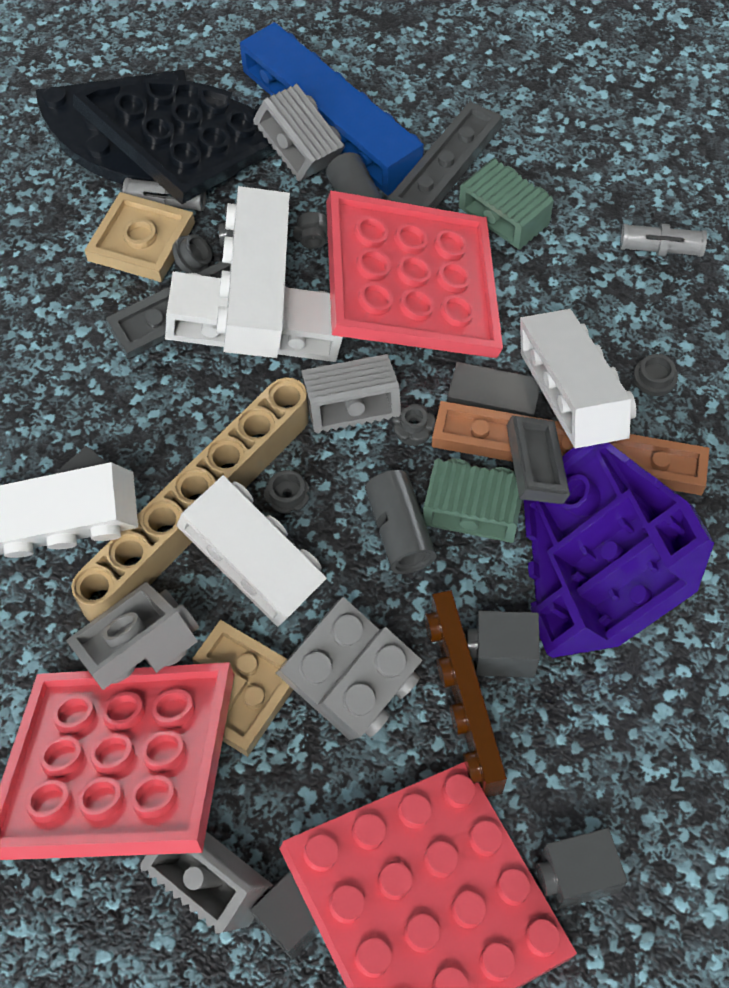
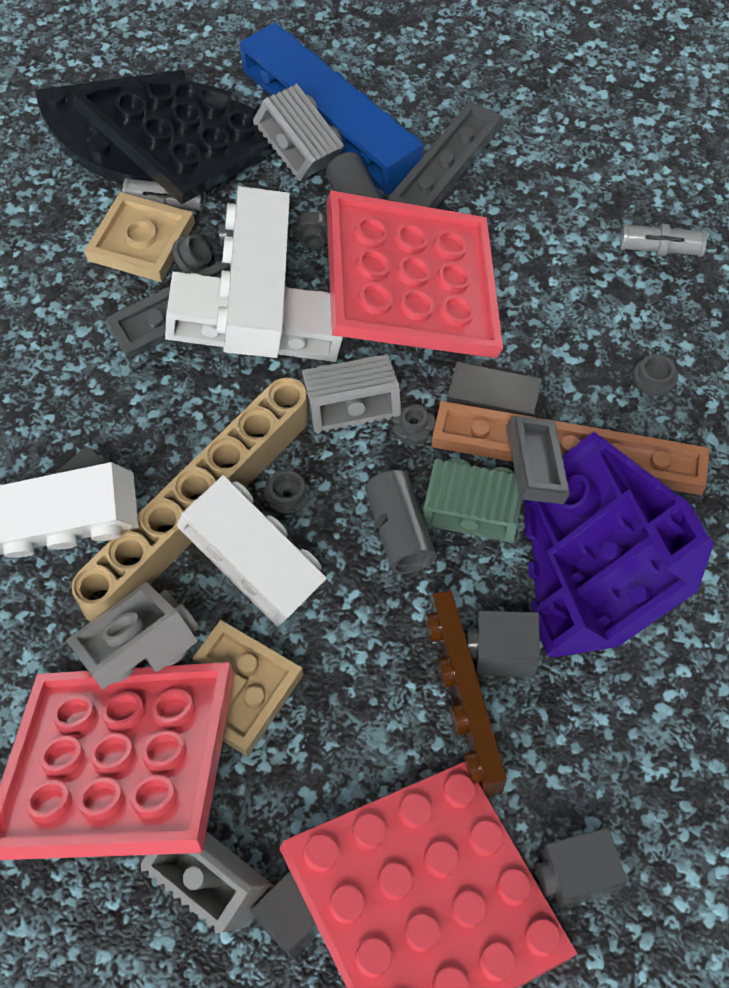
(351, 670): light grey plate -> none
(510, 203): sand green brick -> none
(576, 379): white brick -> none

